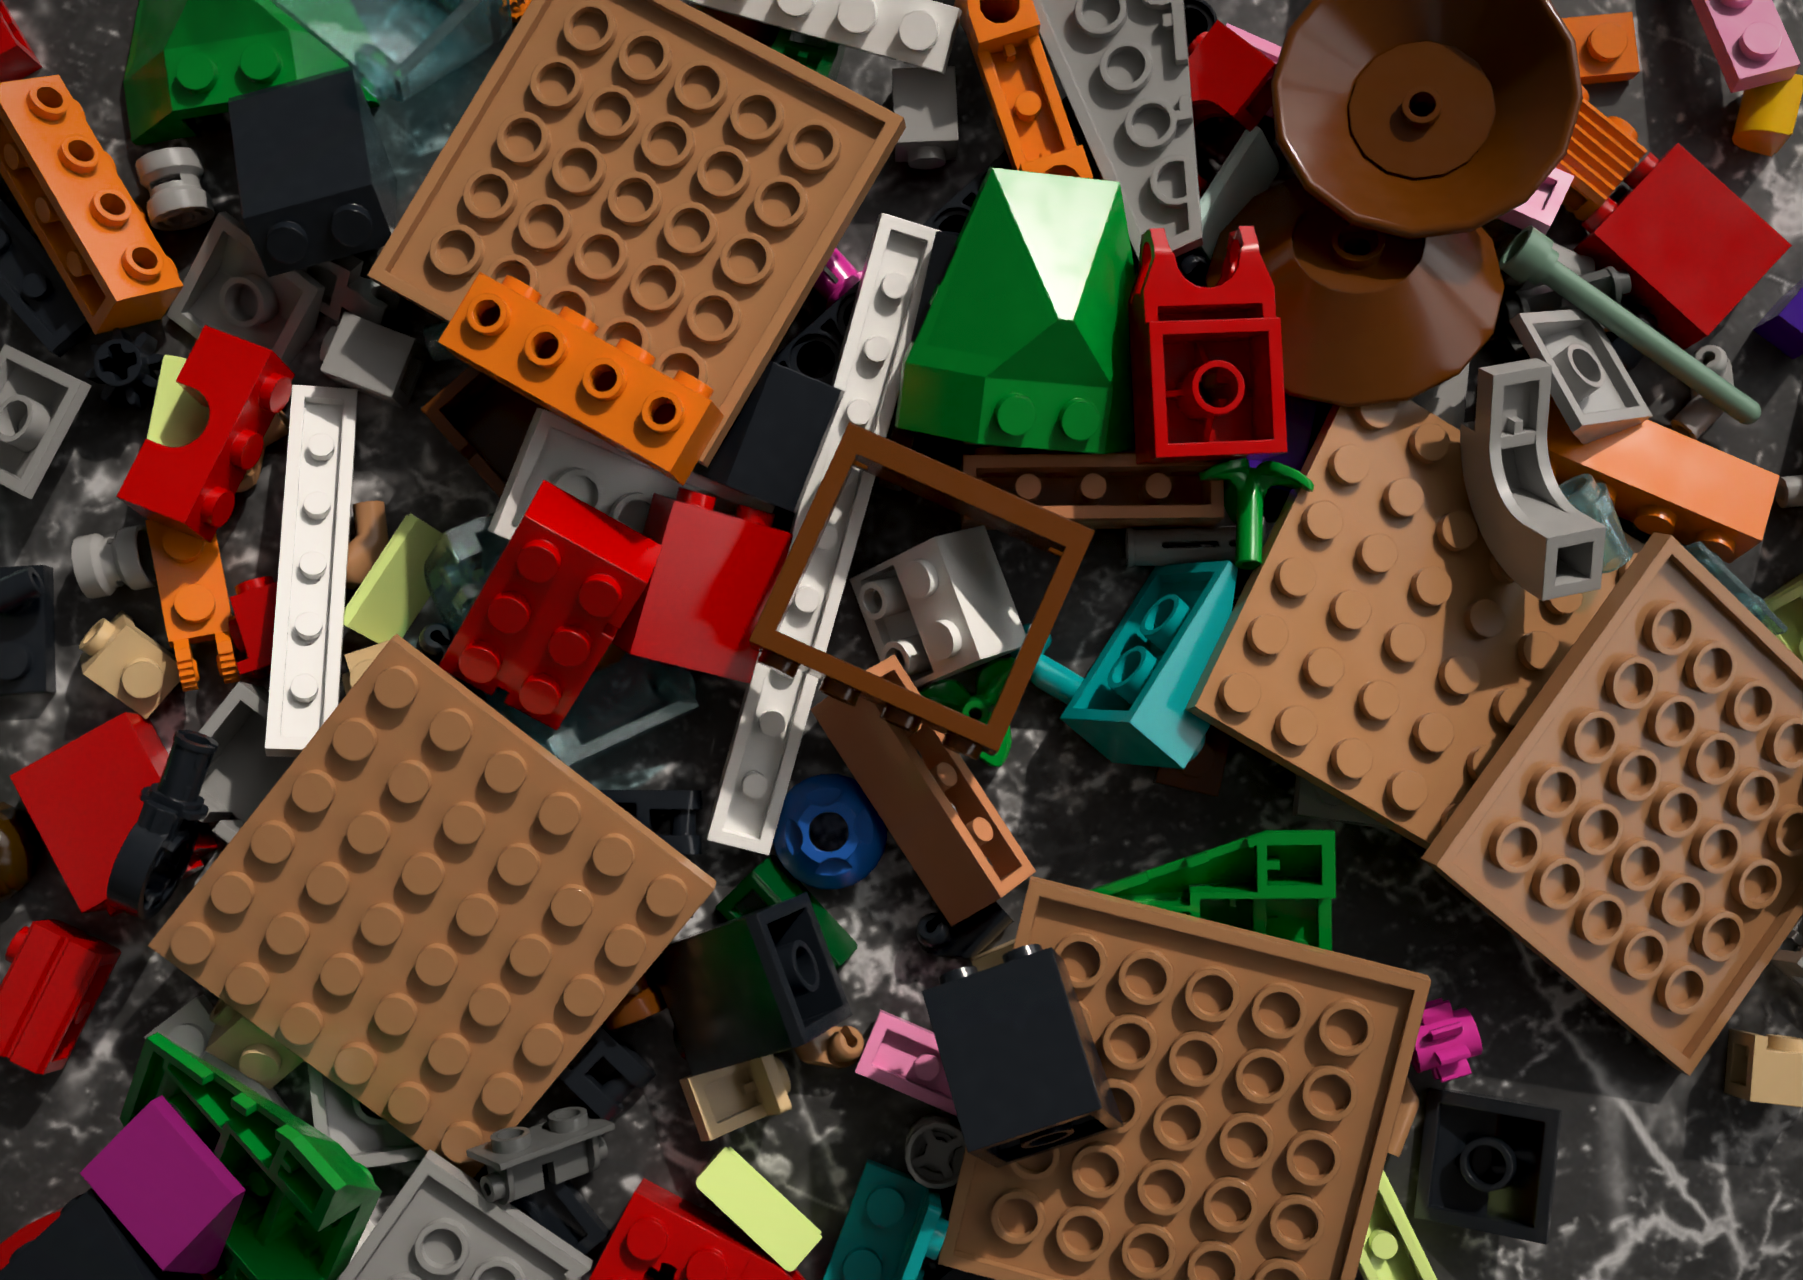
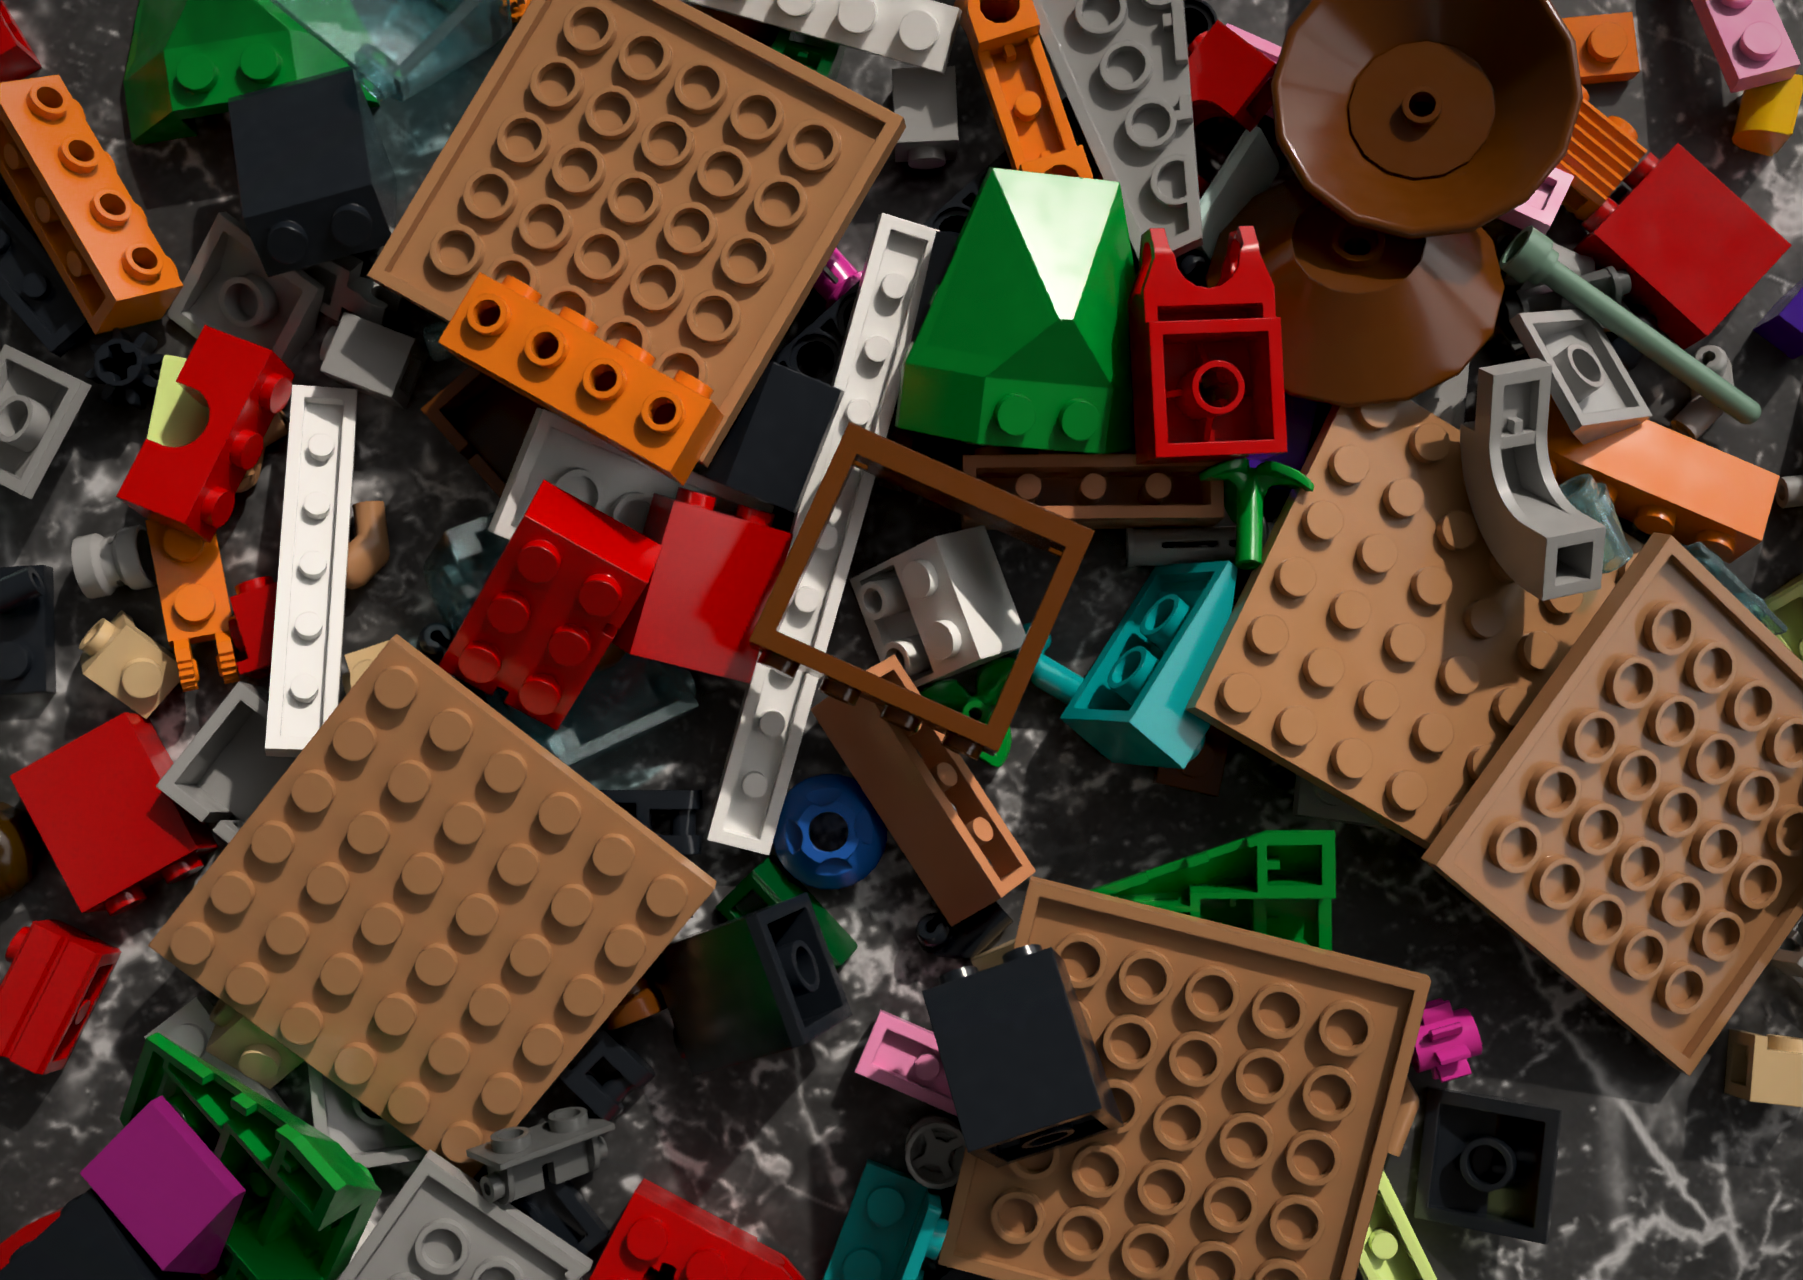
(165, 832): black pin -> none
(174, 188): light grey wheel -> none
(395, 584): yellowish green slope -> none
(737, 1095): tan bracket -> none
(758, 1208): yellowish green slope -> none
(834, 1048): medium nougat arm -> none

